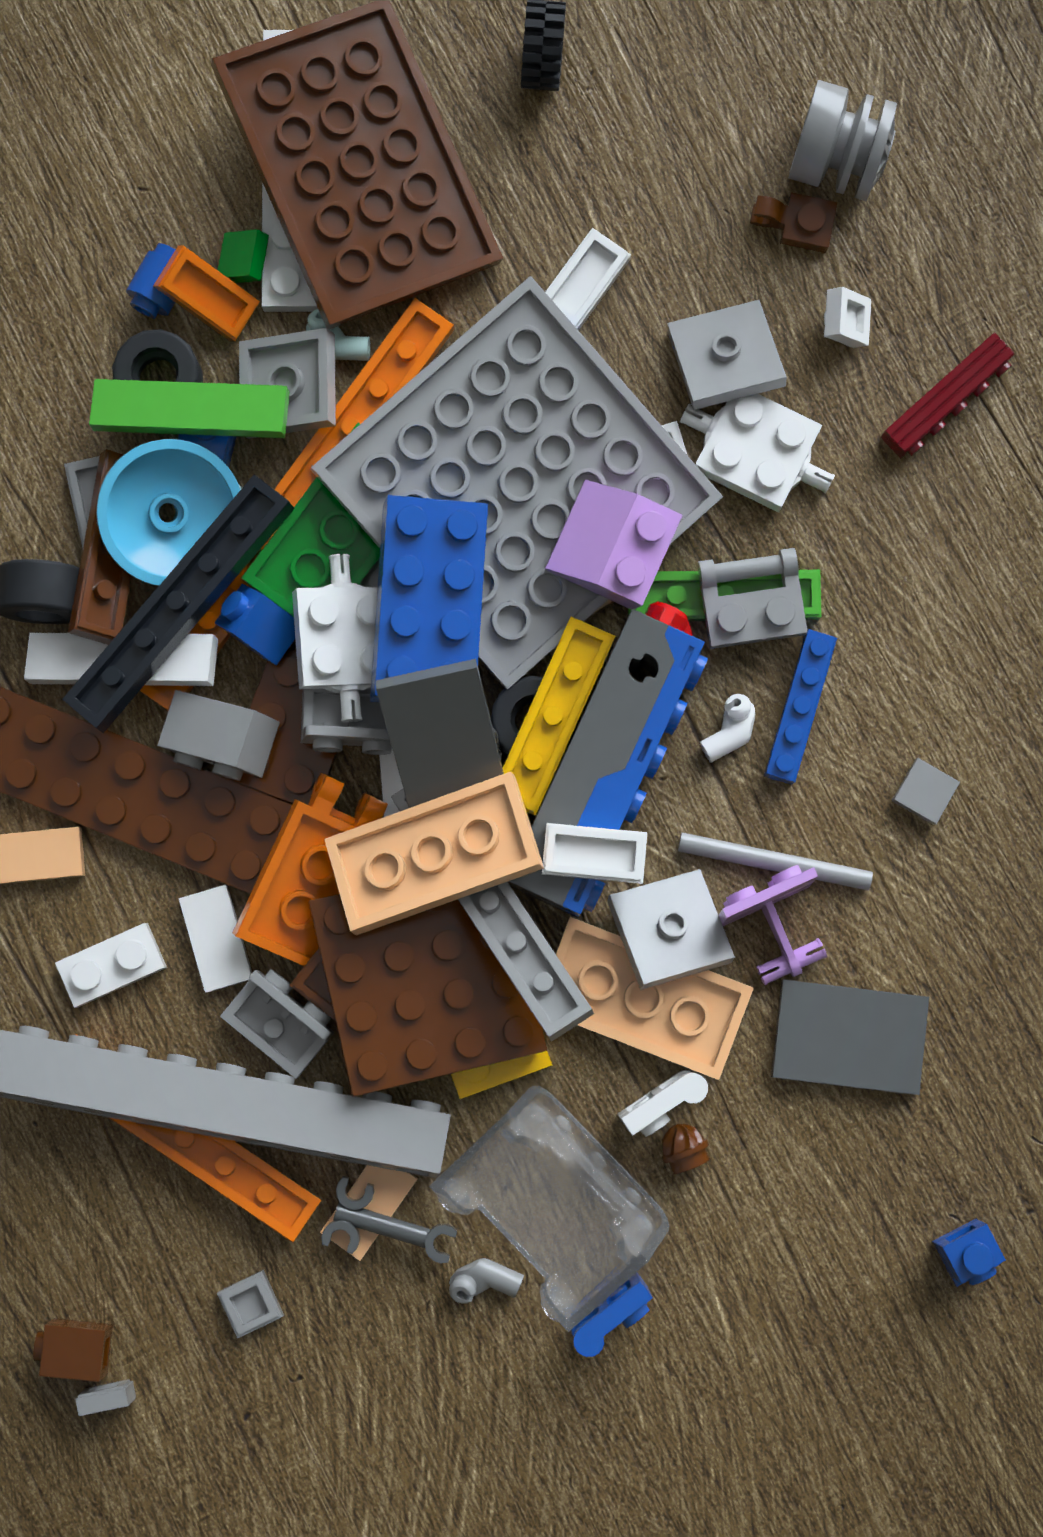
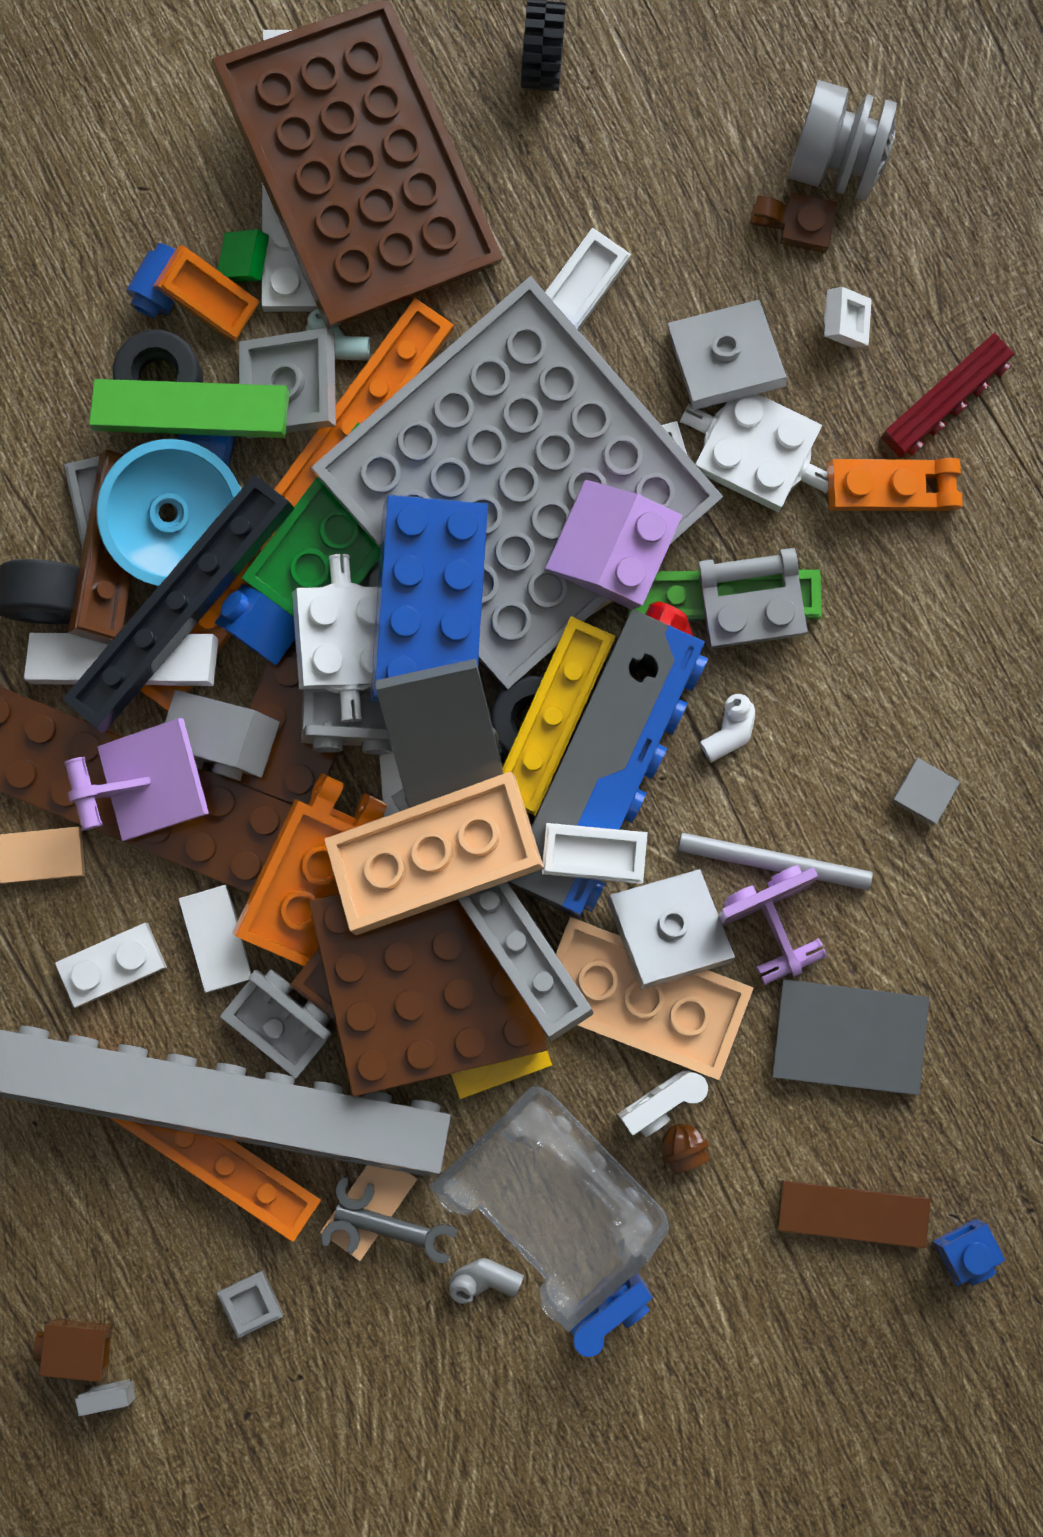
(148, 780): none -> lavender plate
(800, 707): blue piece -> none
(853, 1214): none -> reddish brown tile
(893, 485): none -> orange plate

